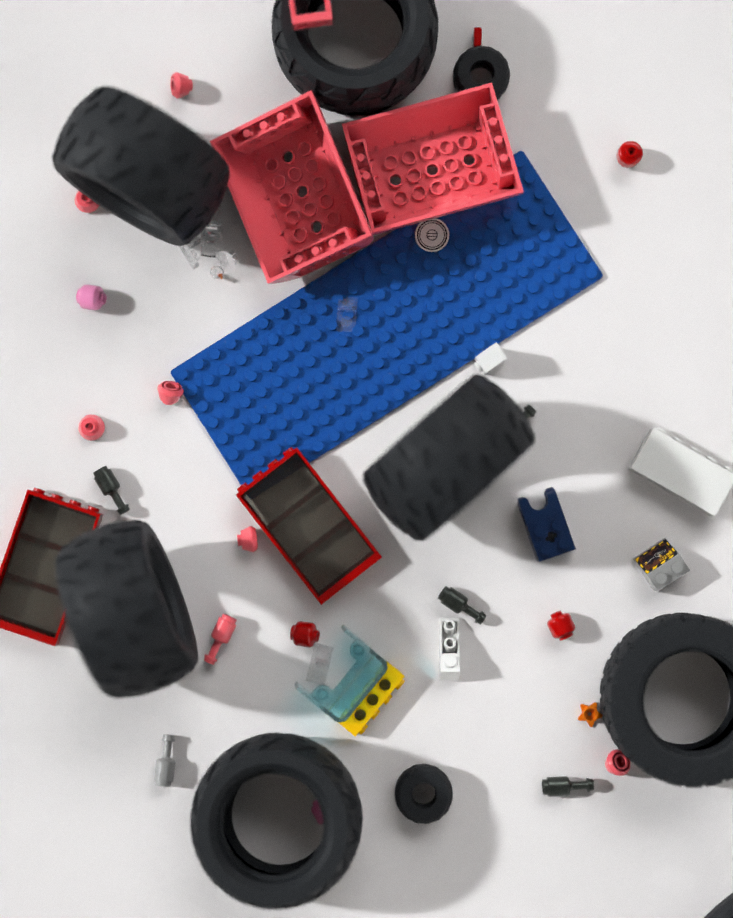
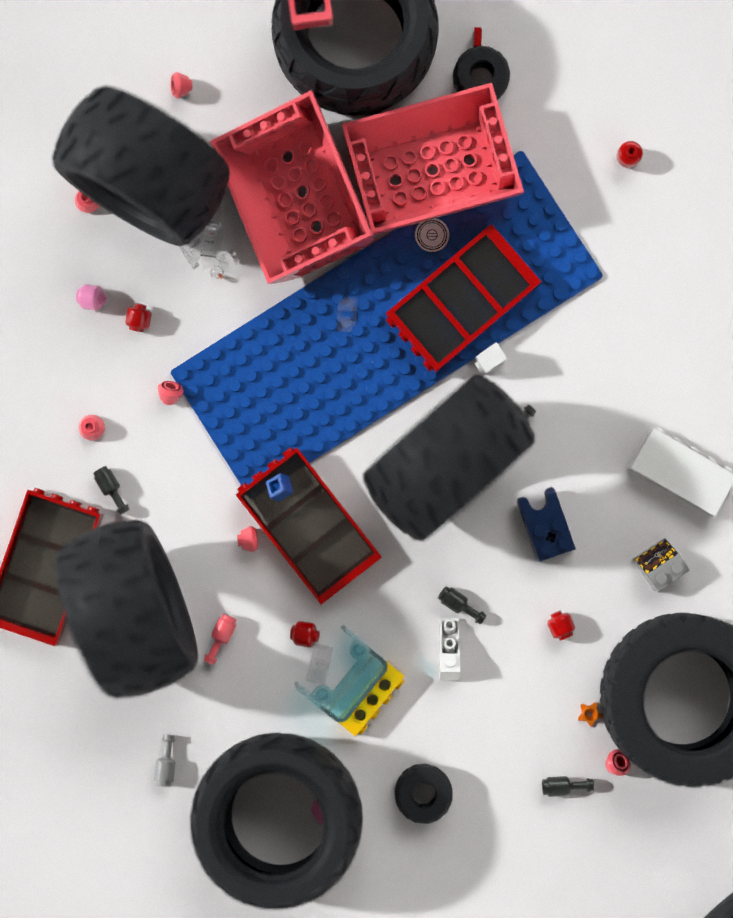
(138, 317): none -> red head
(279, 487): none -> blue slope
(462, 299): none -> clear smoke window

